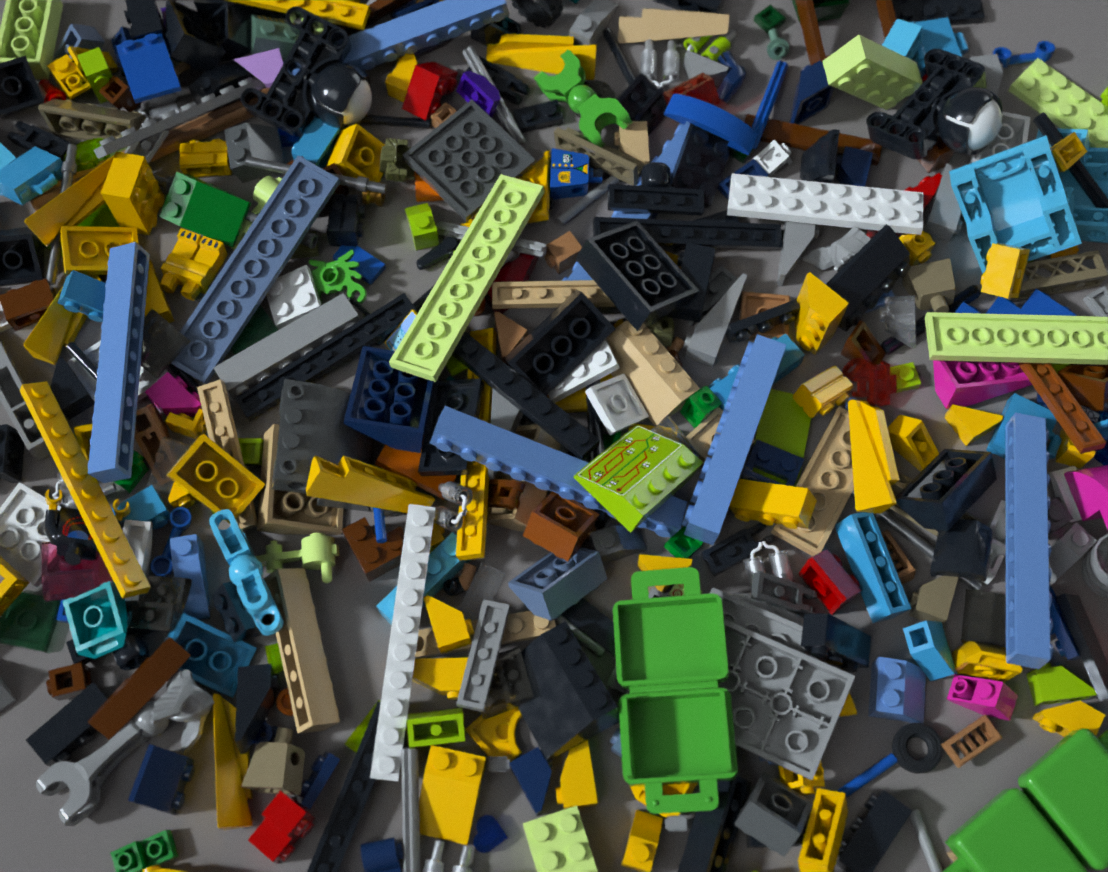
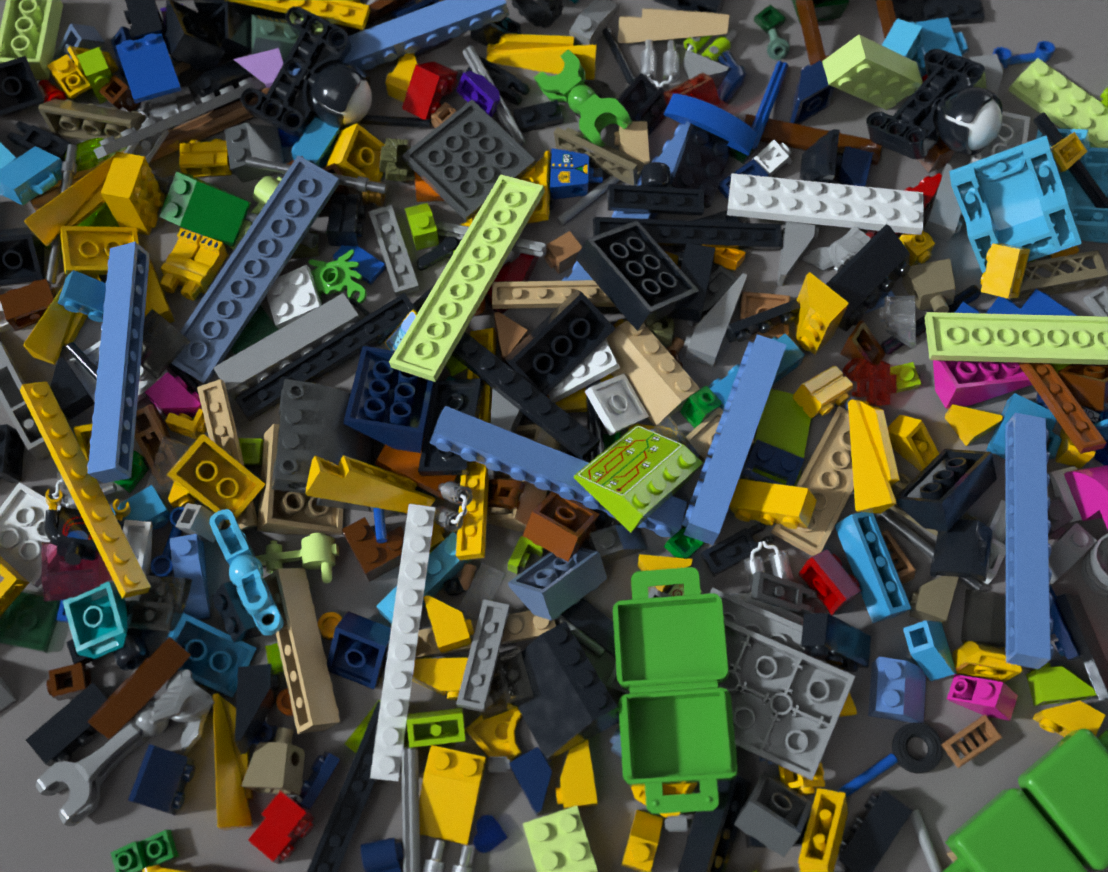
(196, 521): none -> light grey brick
(327, 624): none -> light orange tile
(359, 650): none -> dark blue slope
(393, 250): none -> light grey plate
(520, 556): none -> lime bracket
(729, 257): none -> light orange plate

